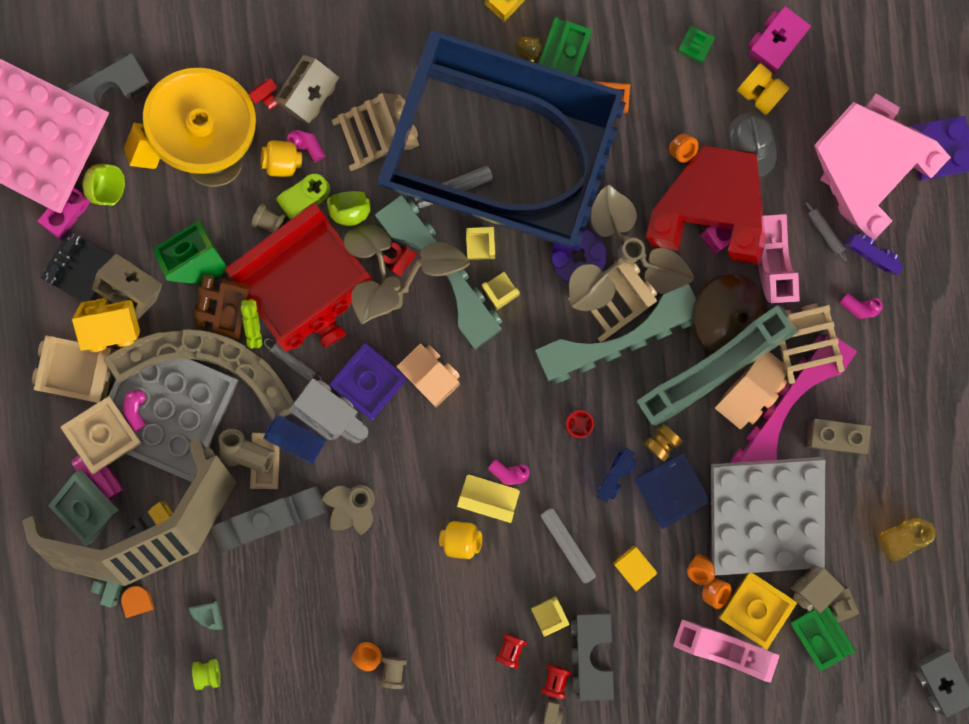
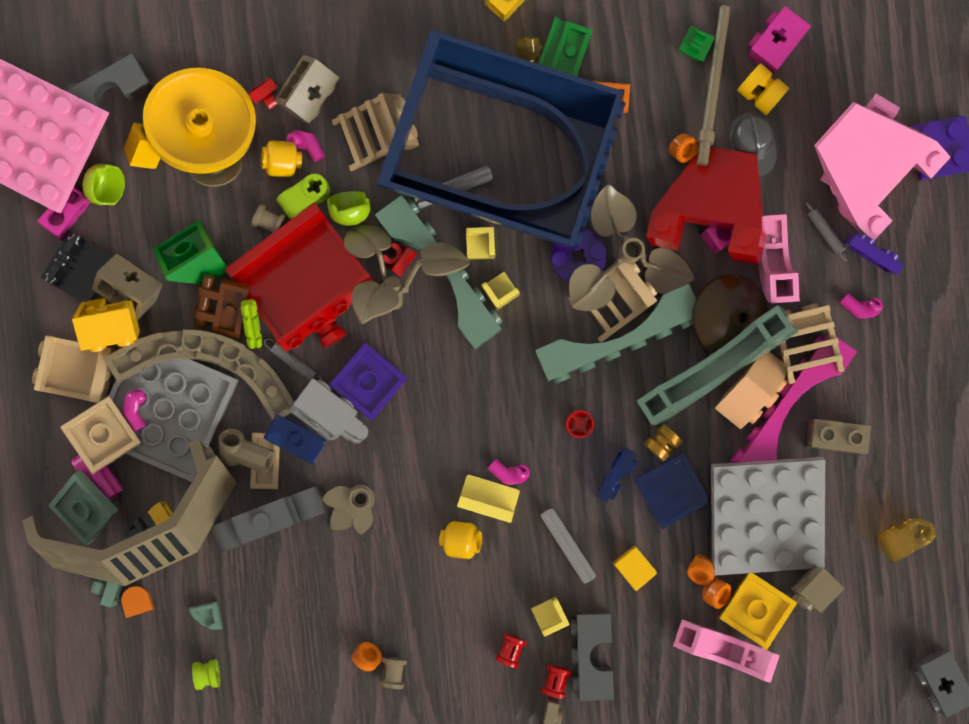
(429, 375): light nougat brick -> none
(707, 135): none -> dark tan bar
(823, 637): green plate -> none
(844, 606): dark tan tile -> none

